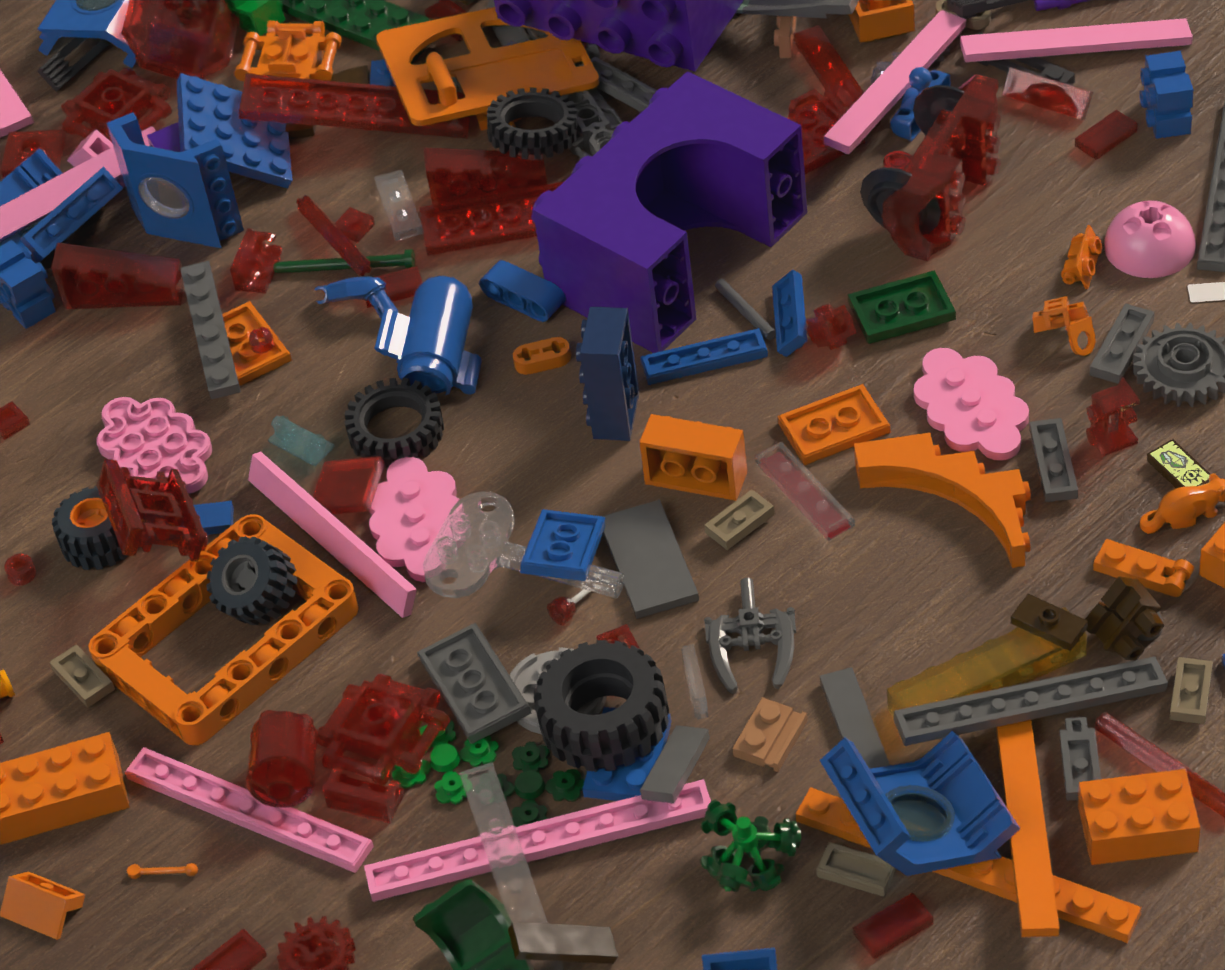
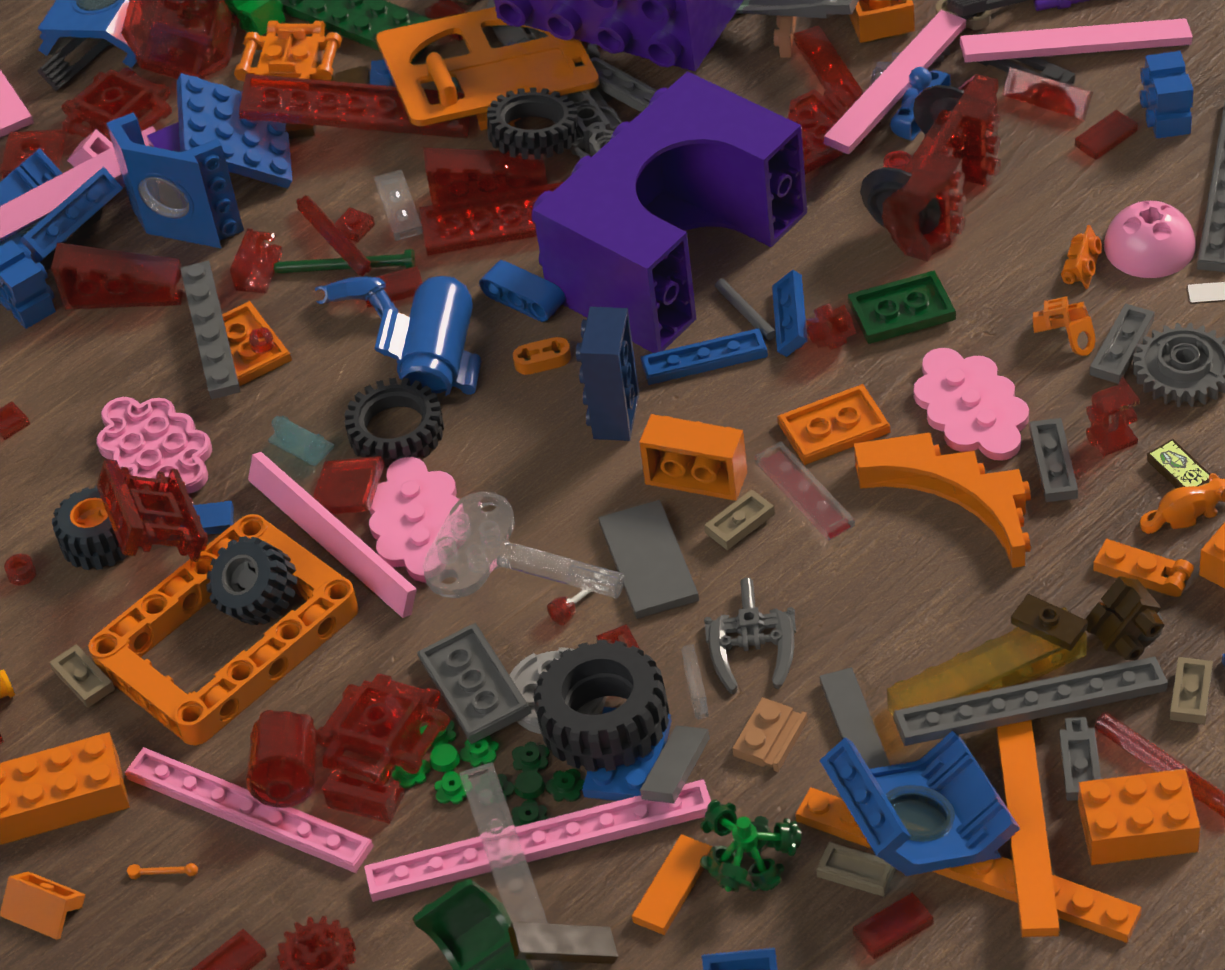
(563, 545): blue tile -> none
(671, 885): none -> orange tile

